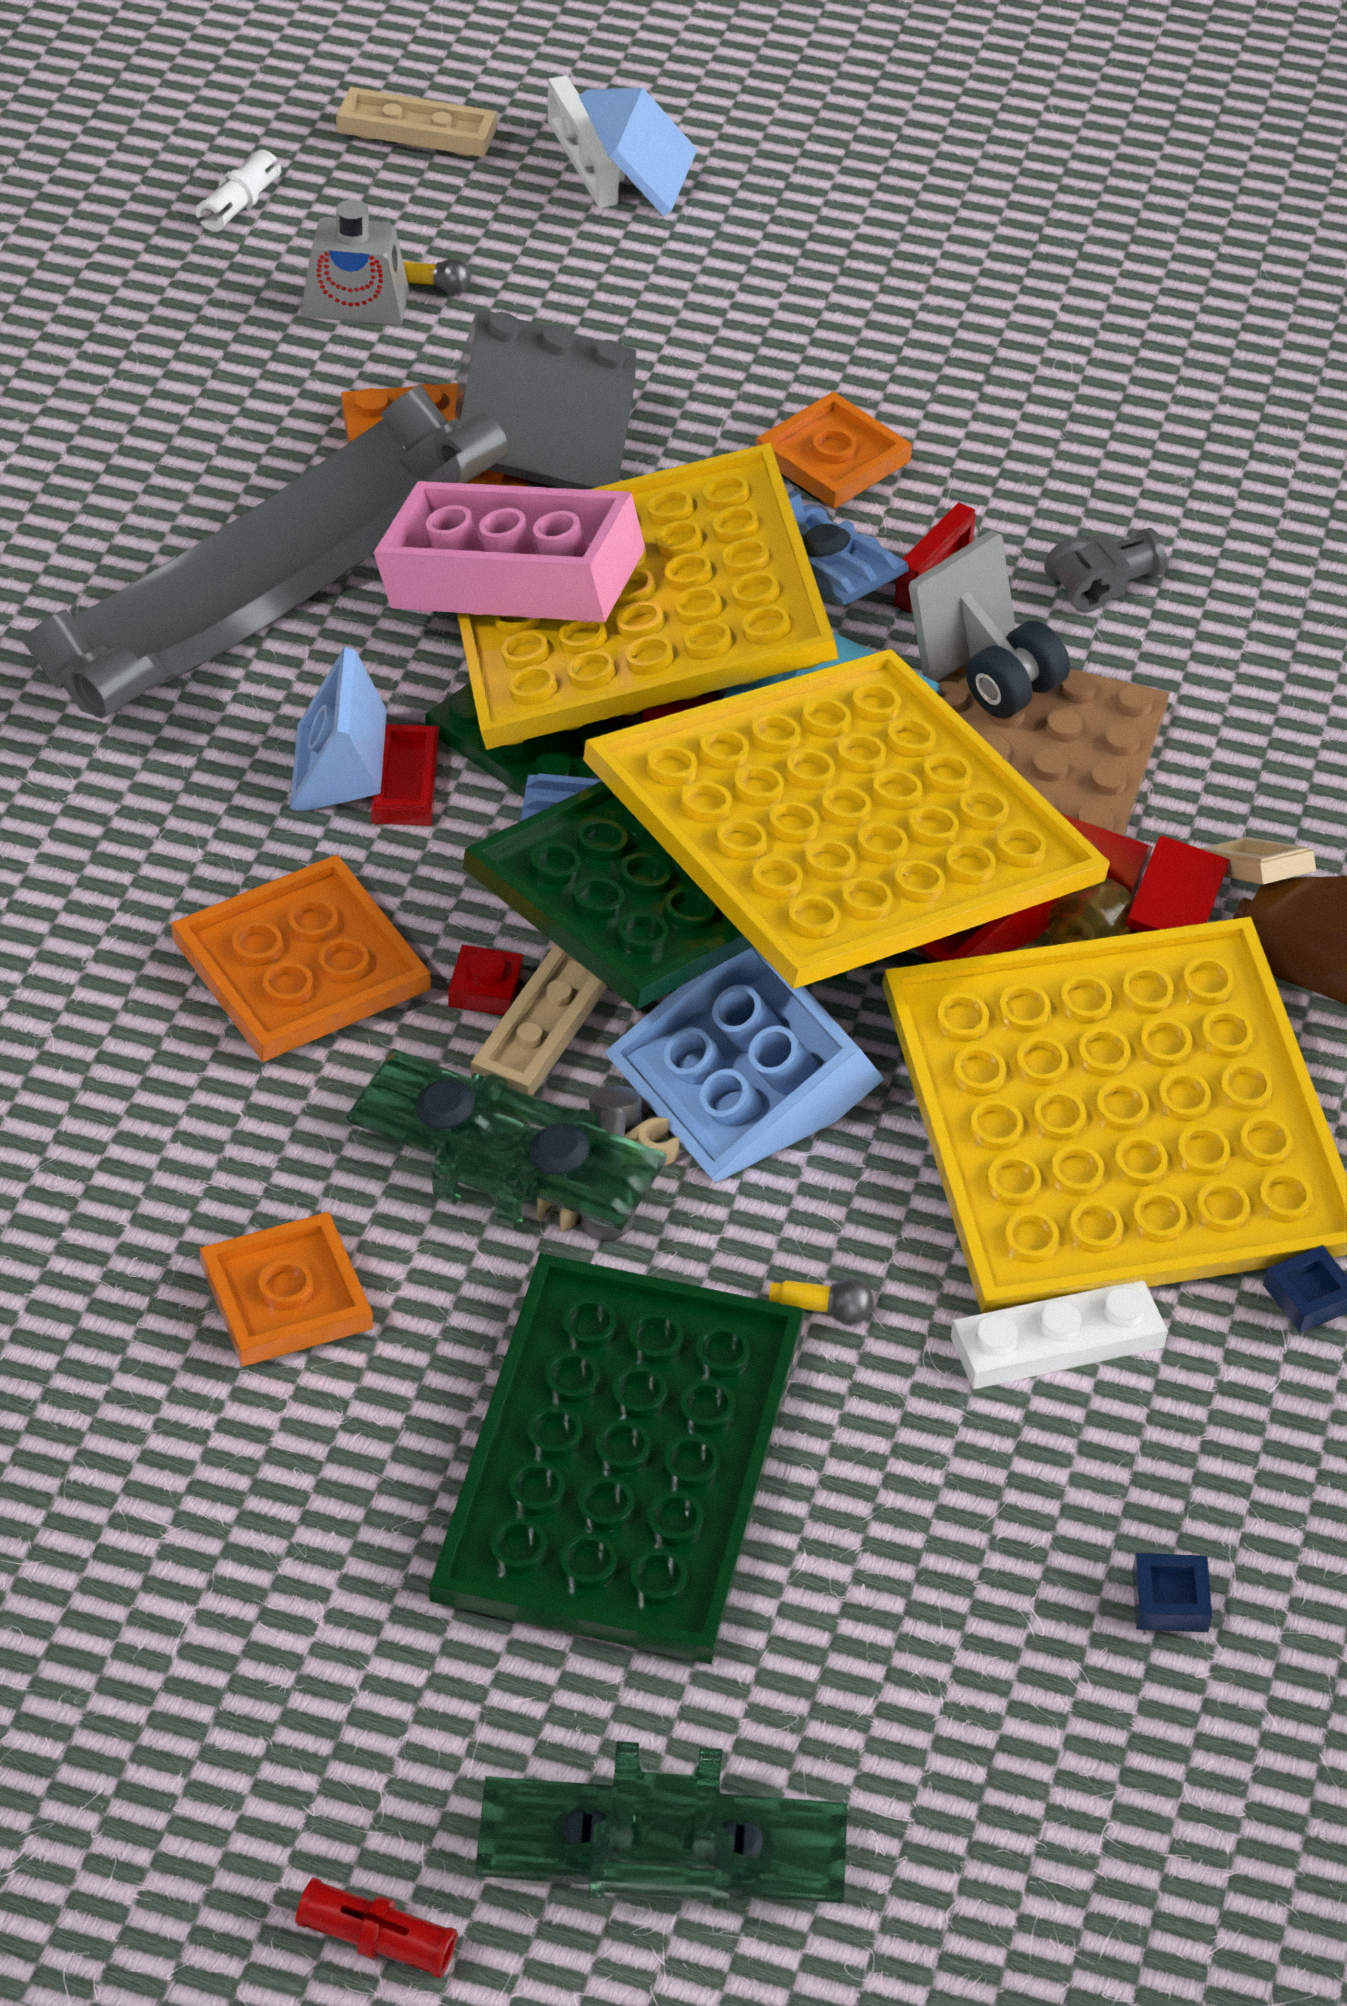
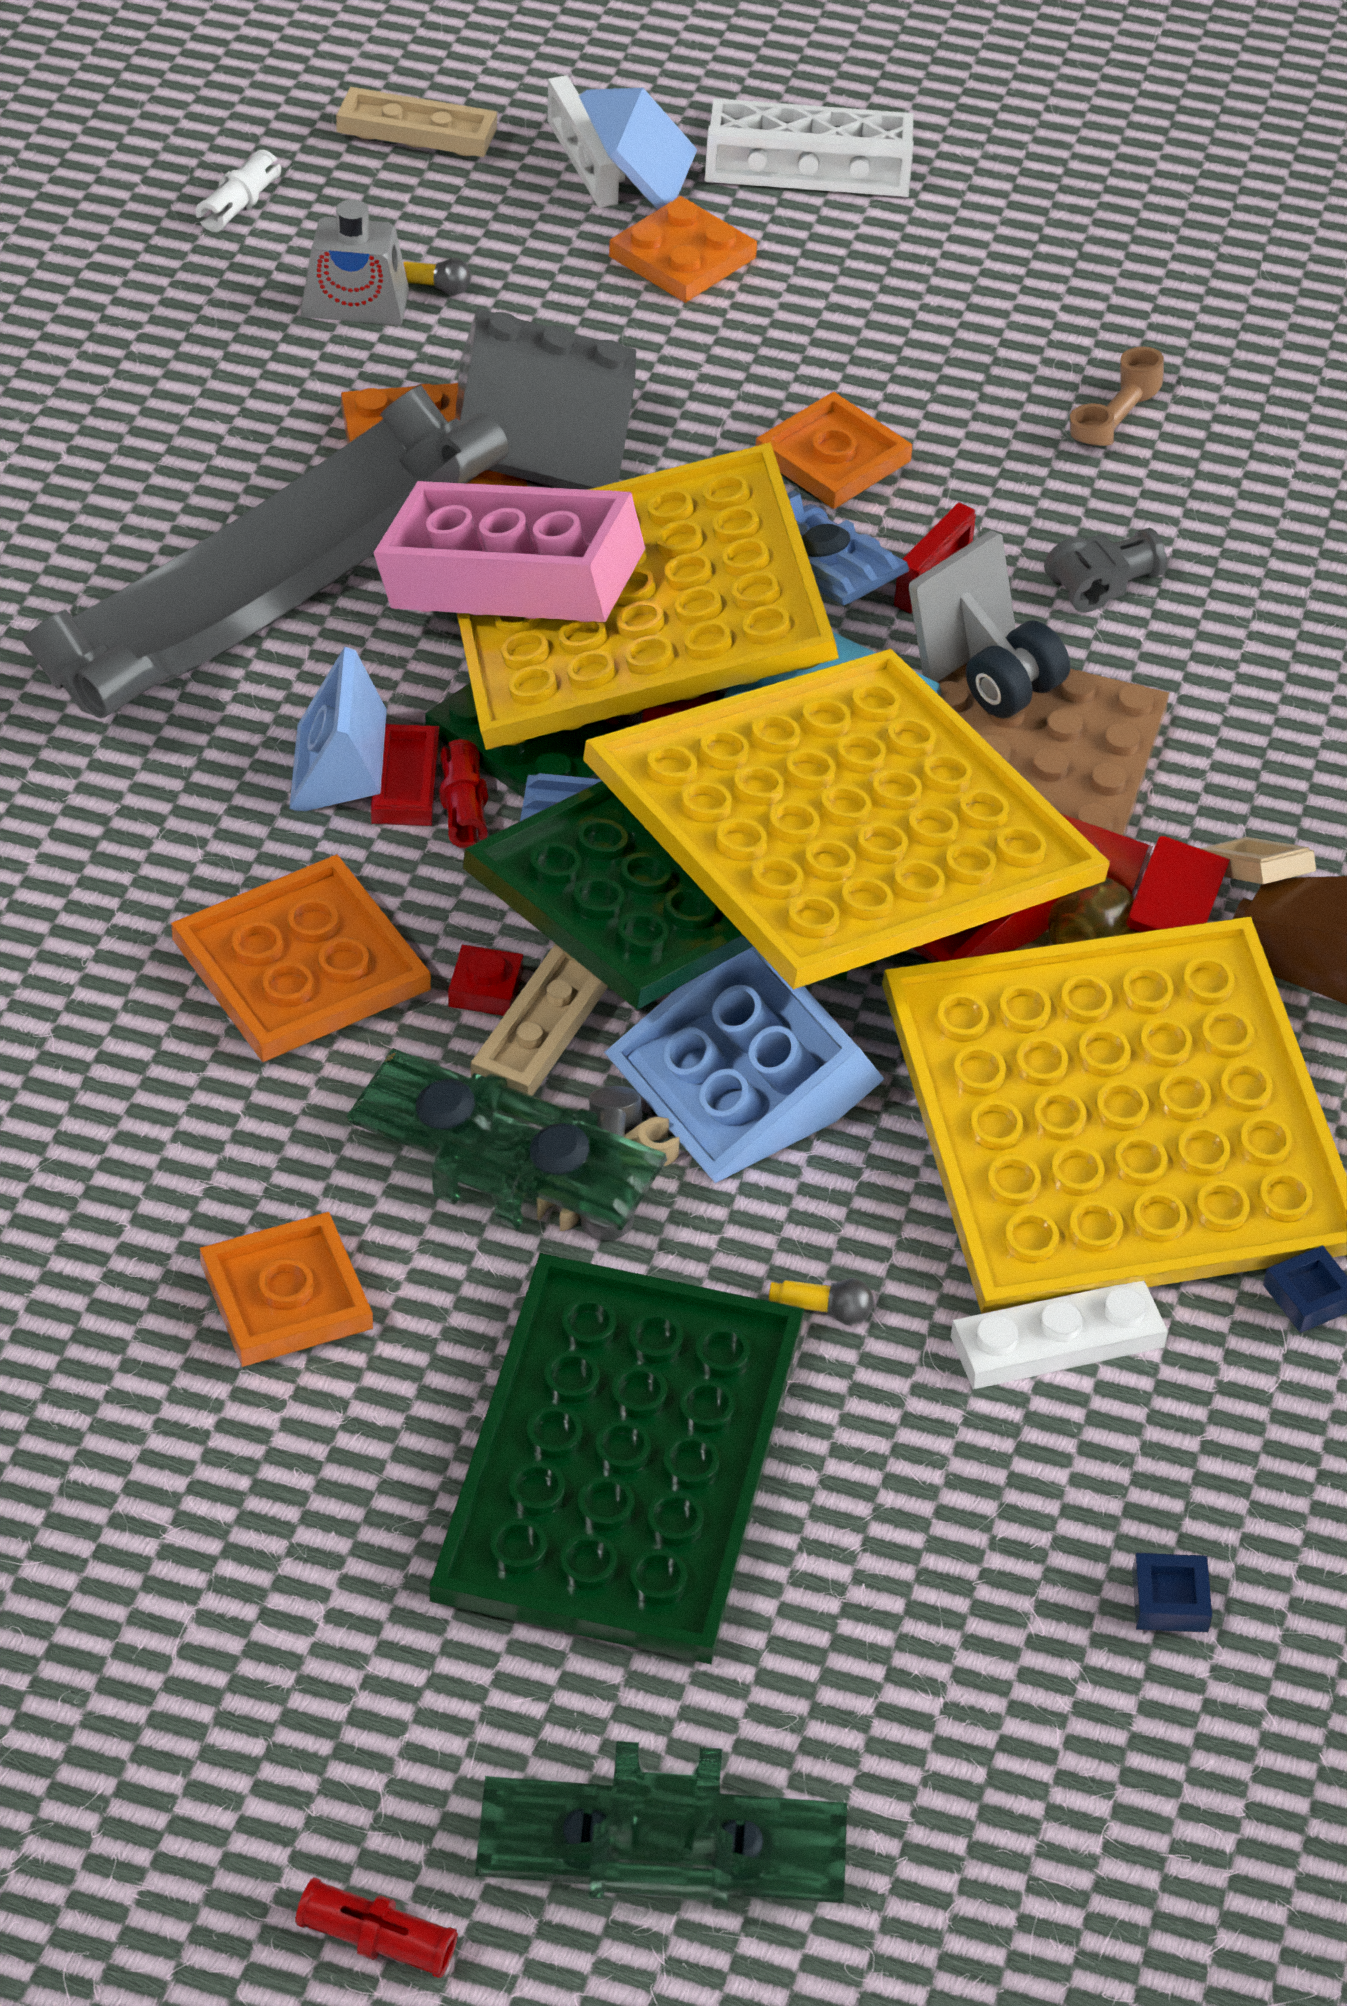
(463, 793): none -> red pin
(682, 249): none -> orange plate
(817, 160): none -> white fence
(1139, 380): none -> medium nougat bar

